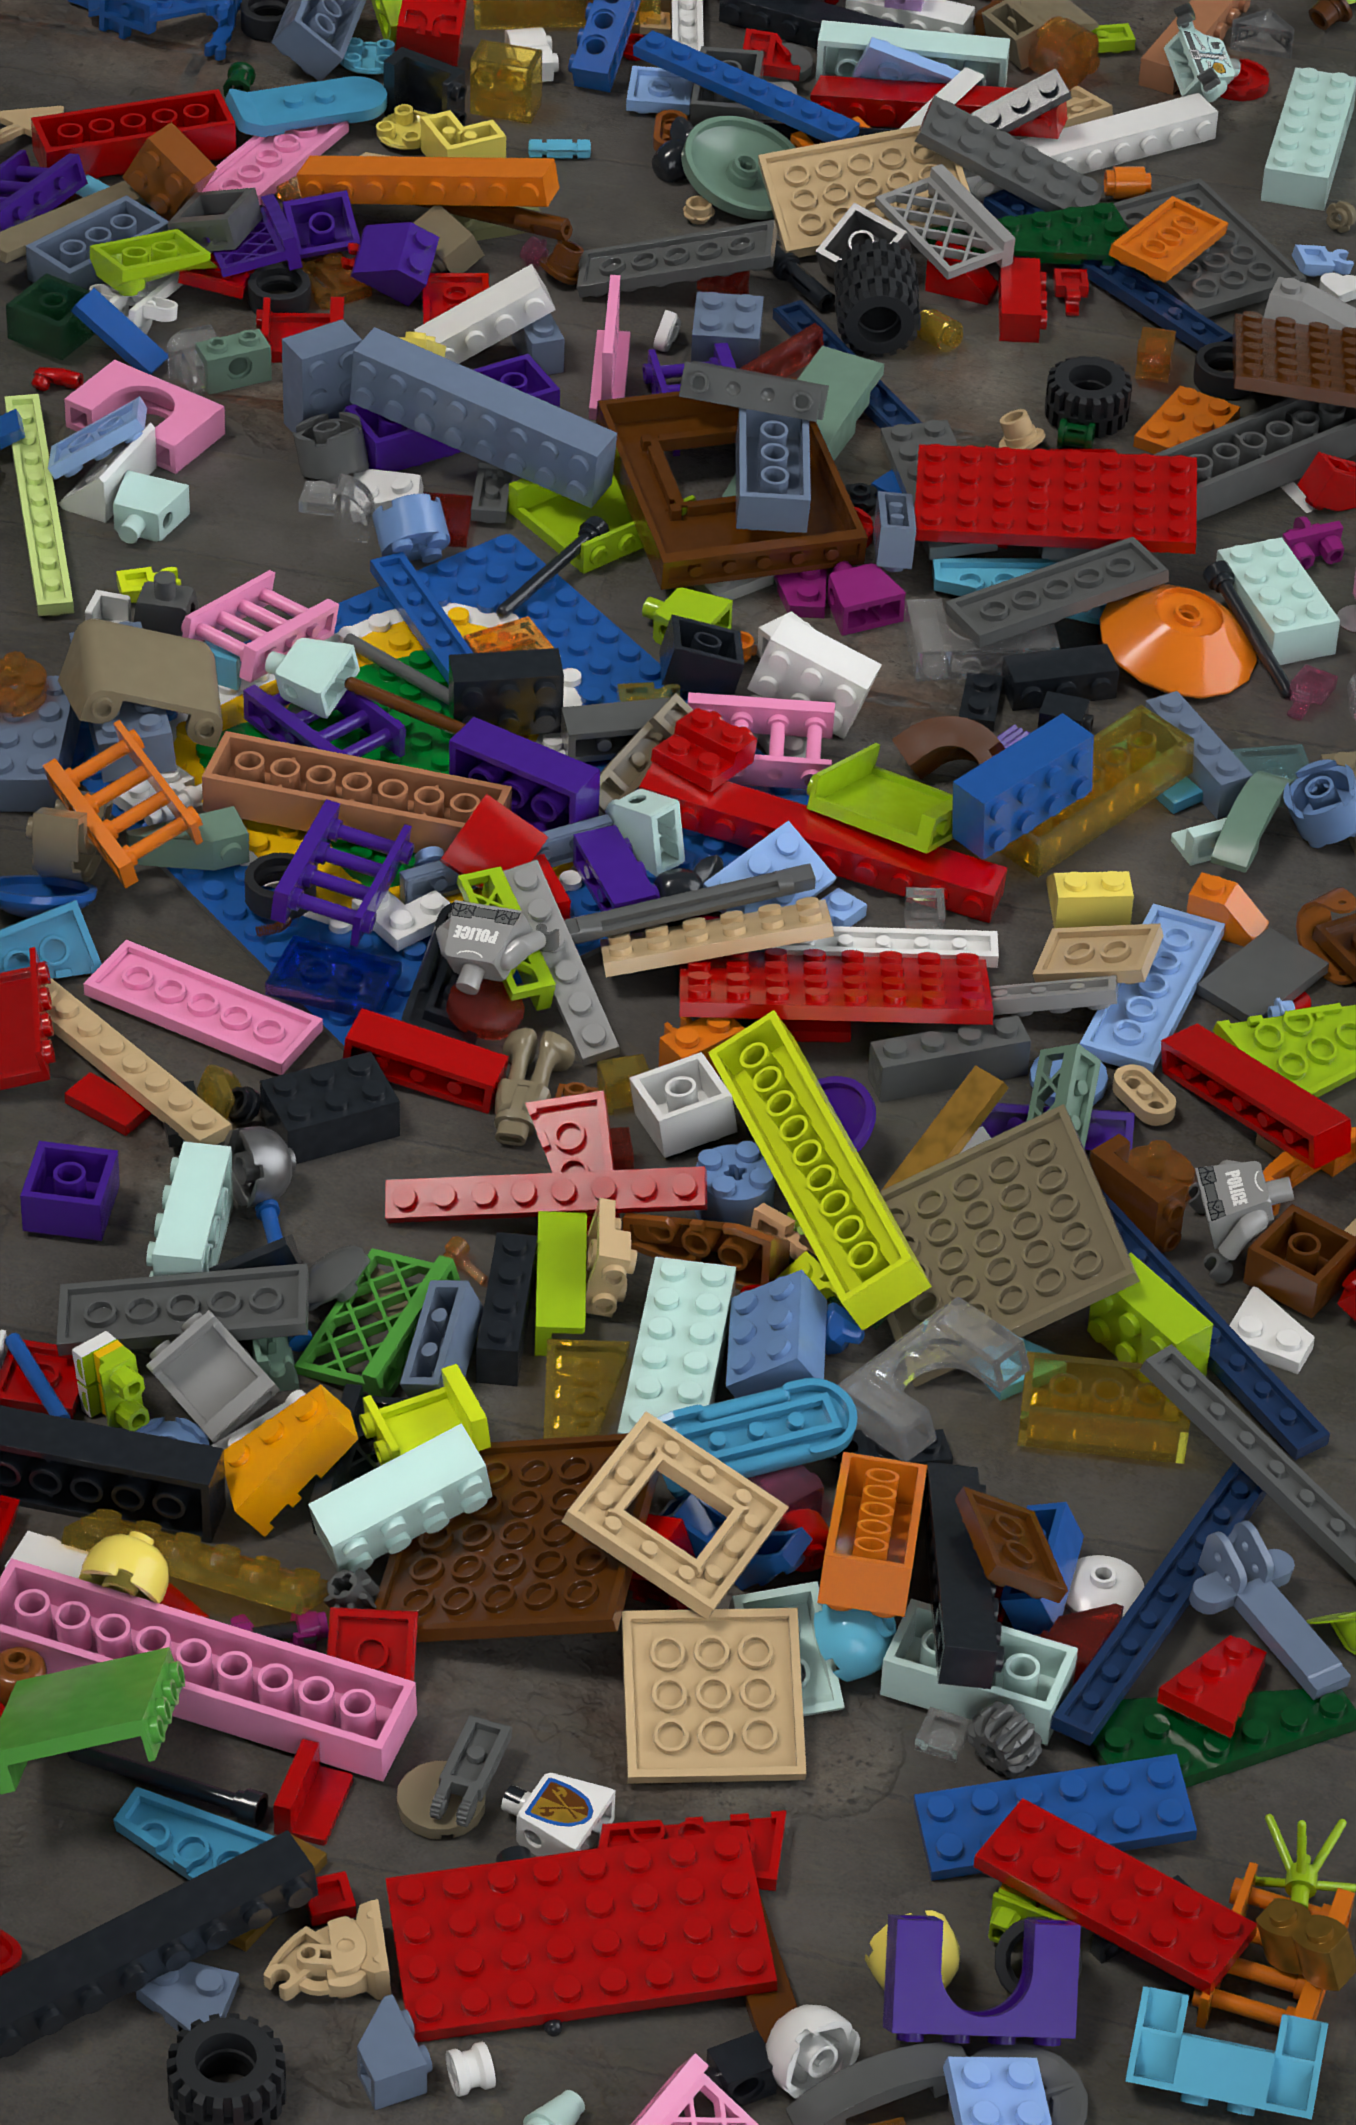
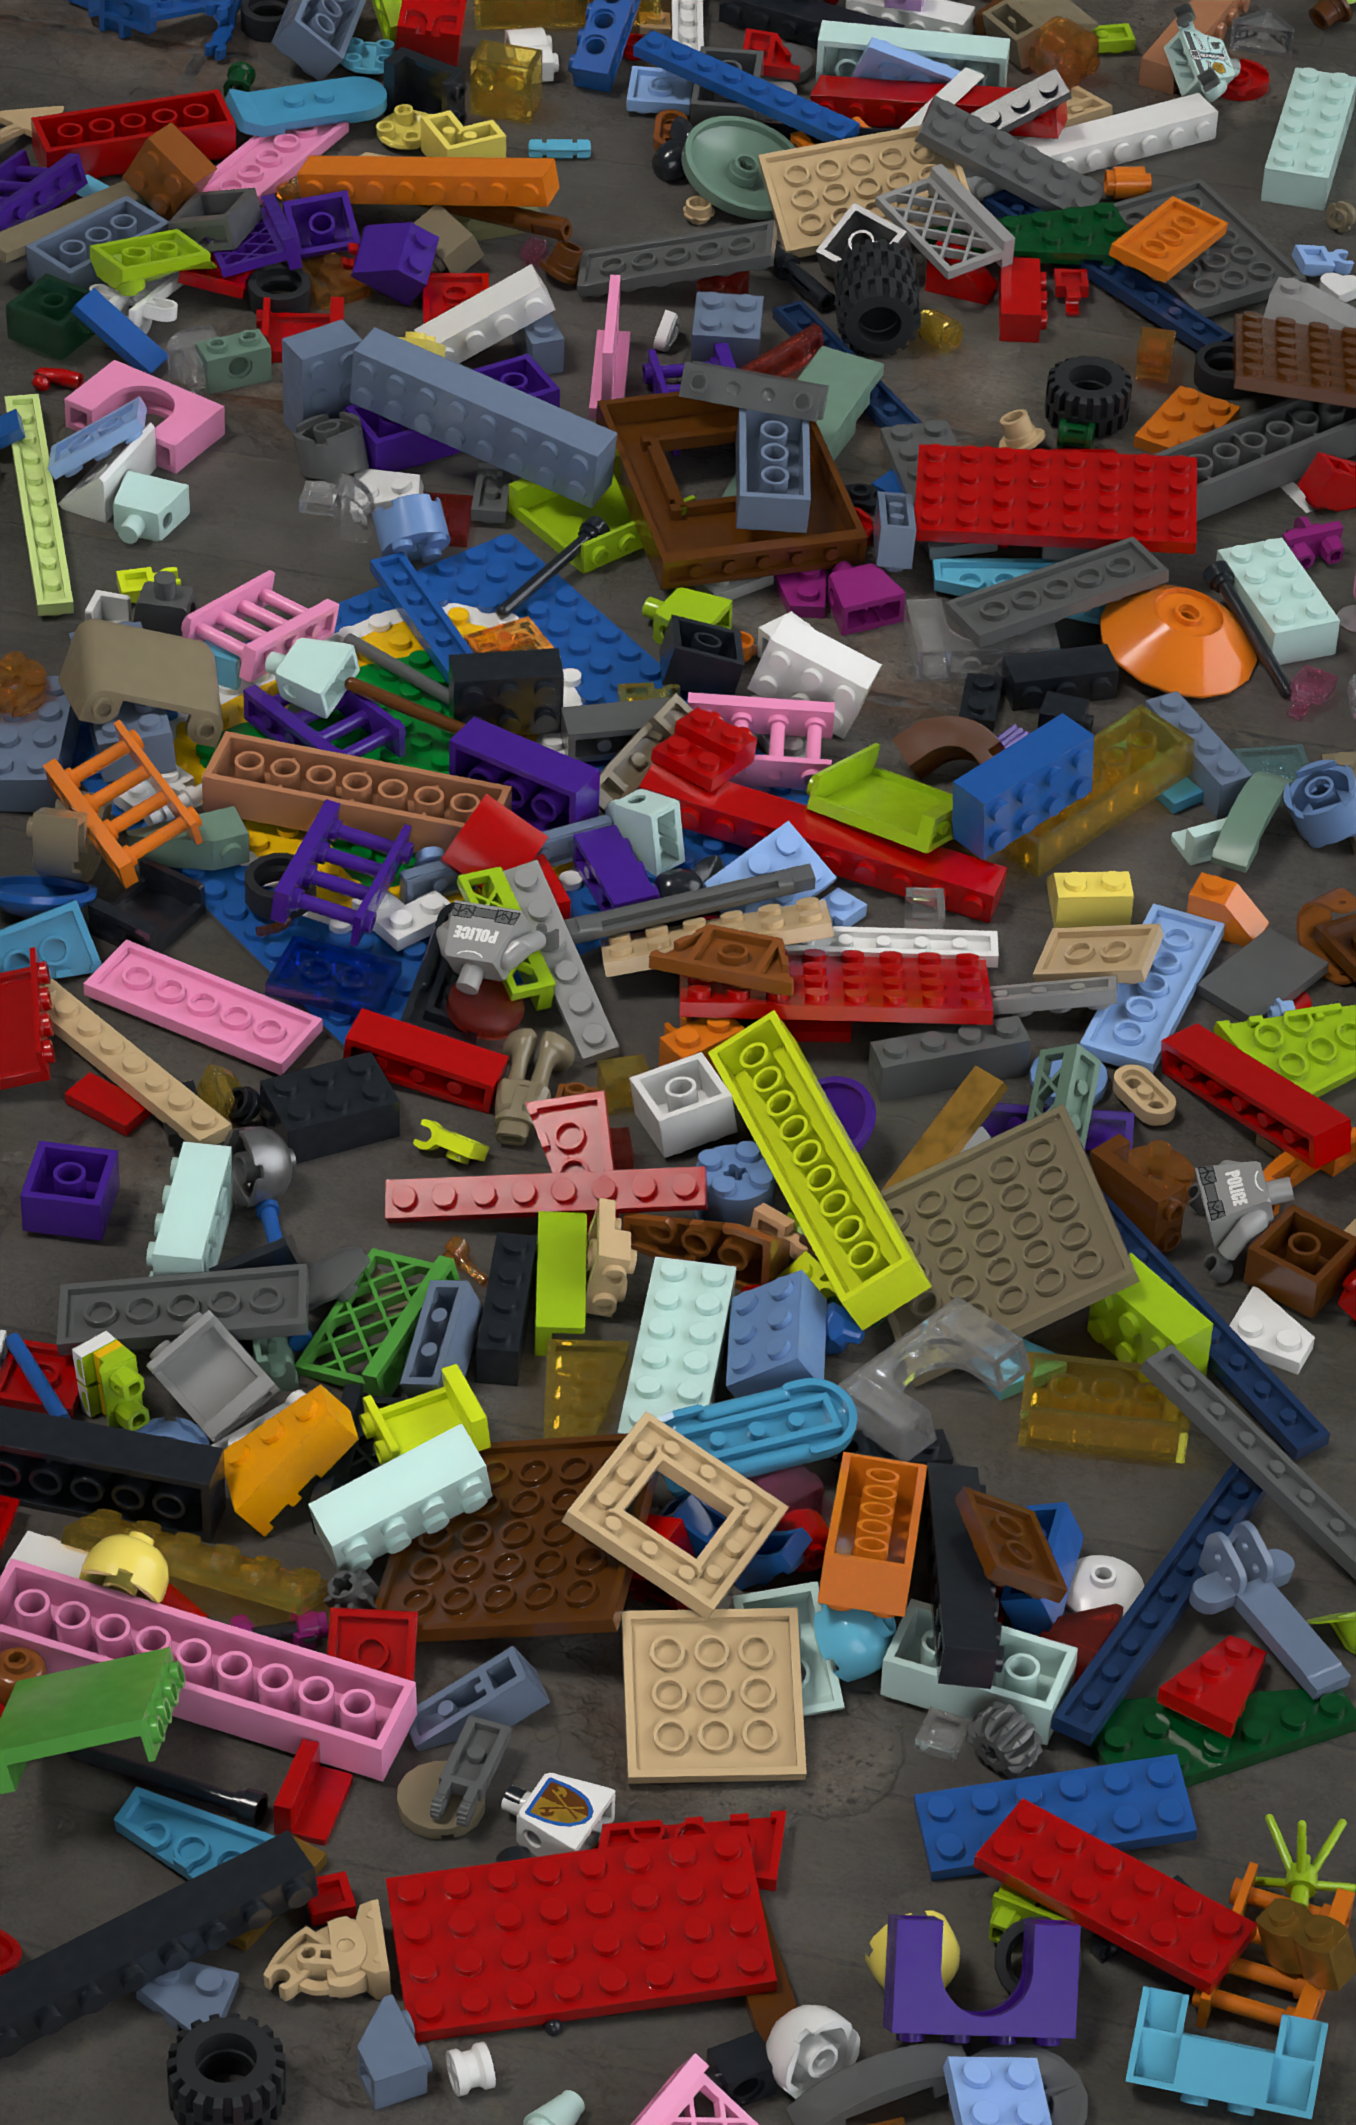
(151, 910): none -> black panel
(459, 1147): none -> neon yellow plate
(497, 1691): none -> sand blue slope
(730, 958): none -> dark orange wing

